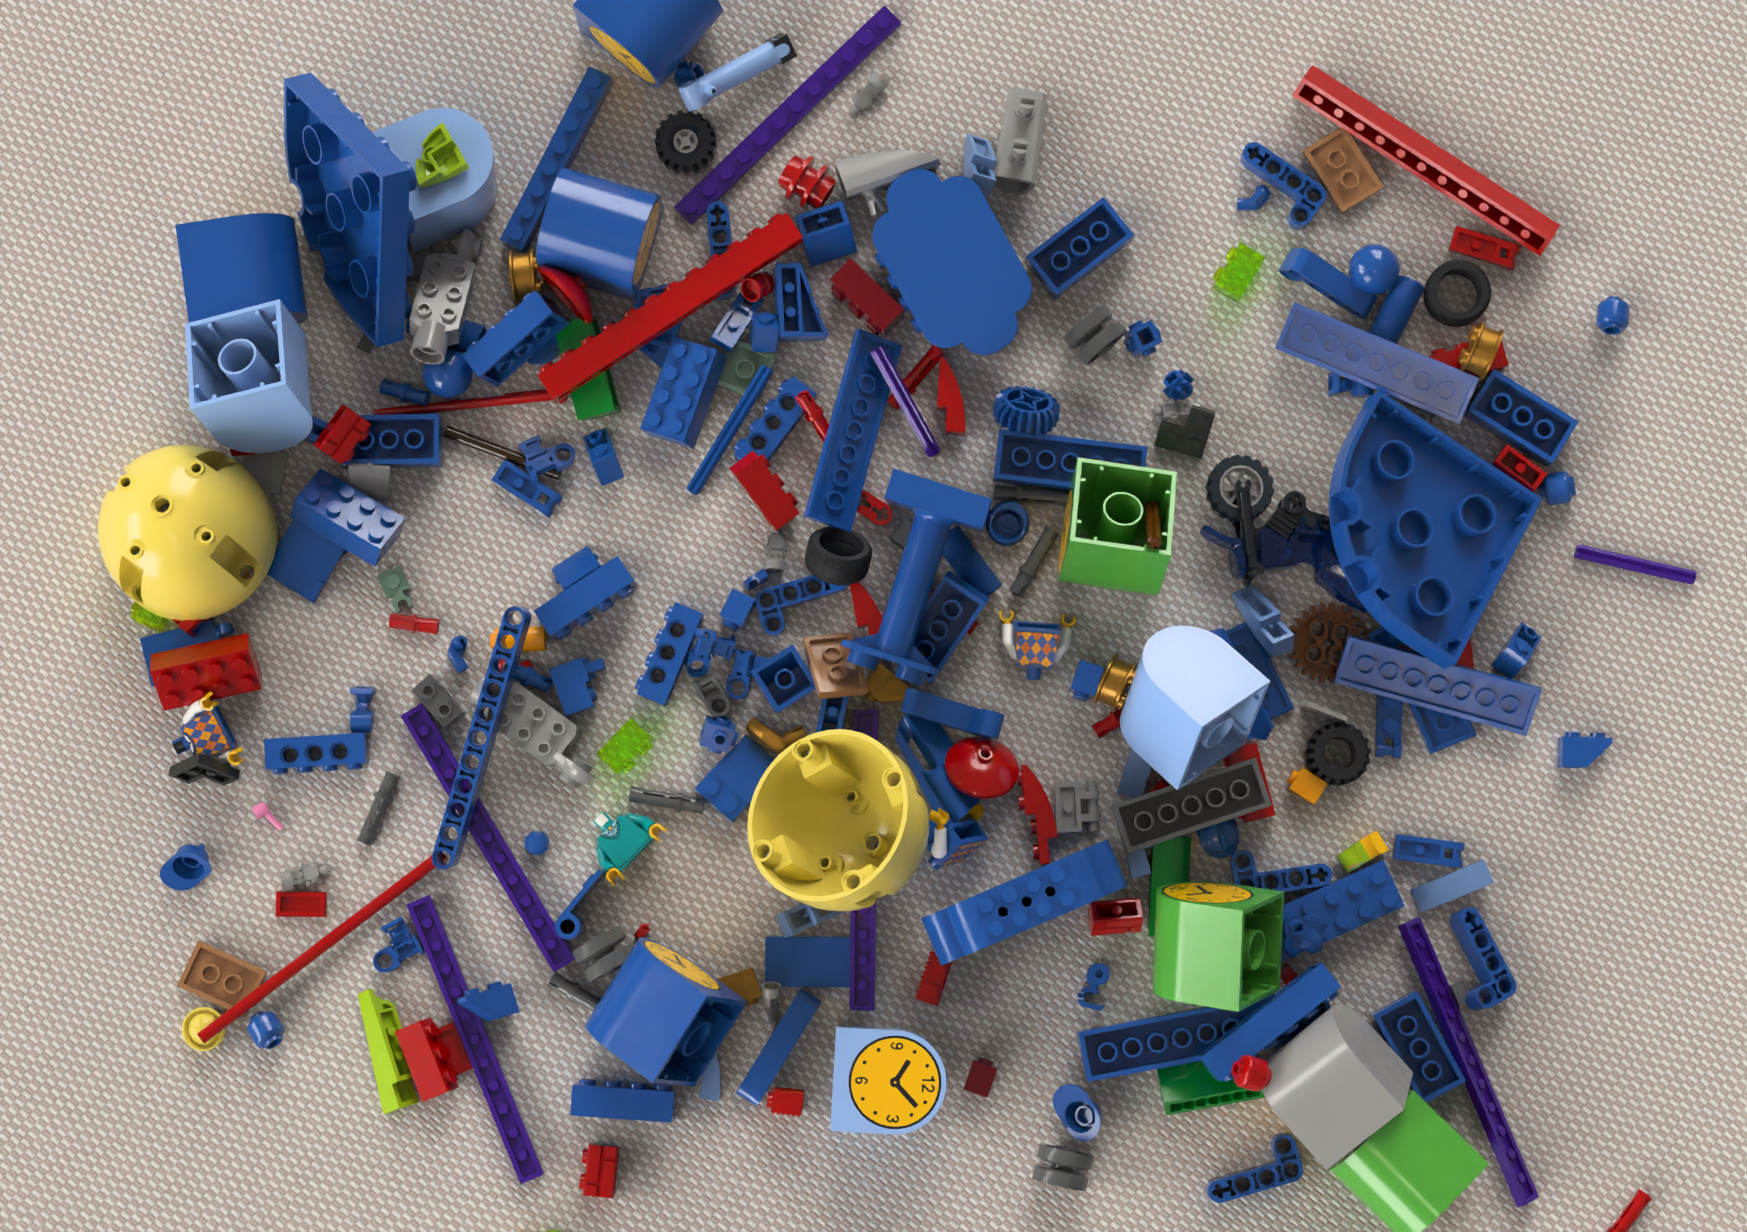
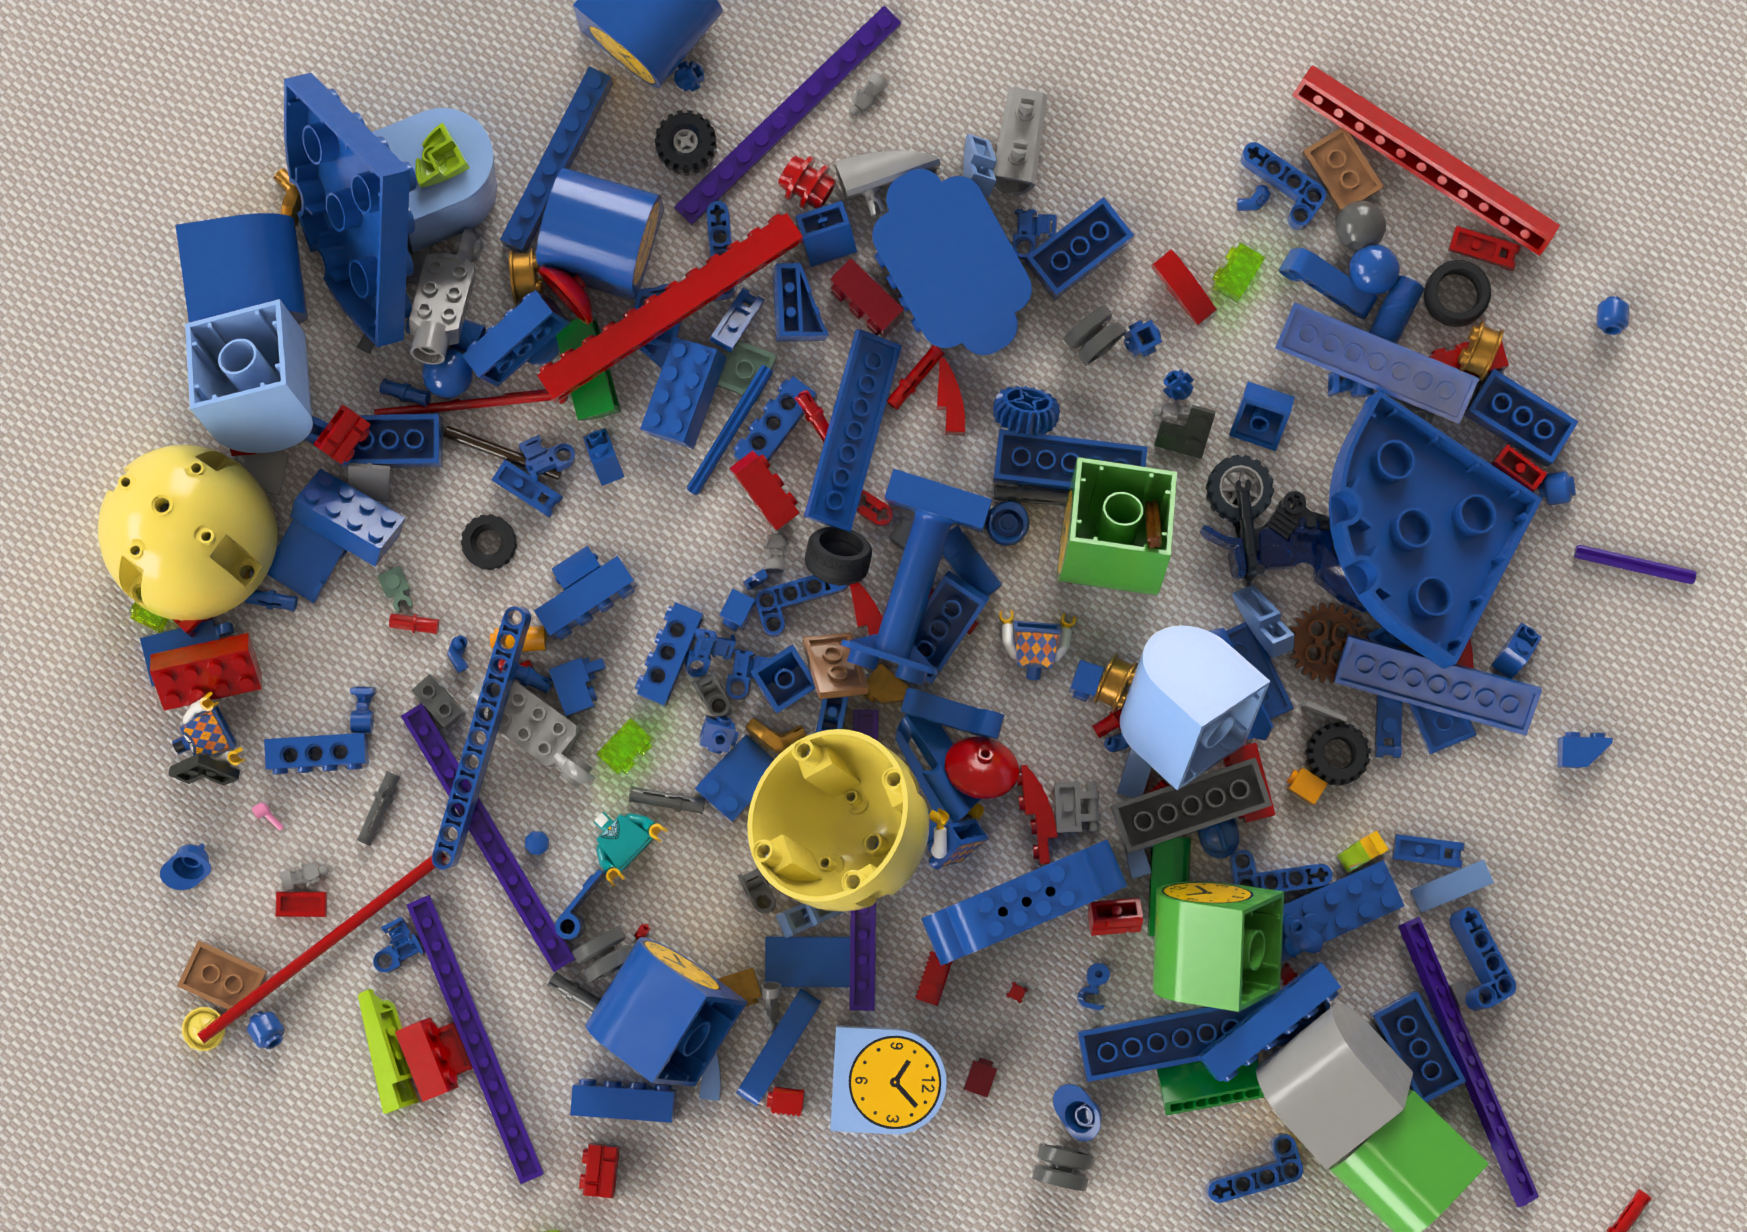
(273, 600): none -> blue pin
(292, 200): none -> pearl gold arm
(482, 524): none -> black tyre
(491, 1003): blue slope -> none
(701, 90): light blue piece -> none
(757, 286): red wheel -> none
(757, 889): none -> dark grey piece
(764, 332): blue brick -> none
(905, 401): dark purple axle -> none
(1017, 992): none -> red piece
(1029, 569): dark grey pin -> none
(1033, 227): none -> blue piece
(1115, 743): none -> blue arm
(1183, 287): none -> red slope
(1251, 1073): red head -> none
(1261, 416): none -> blue slope
(1360, 225): none -> dark grey piece

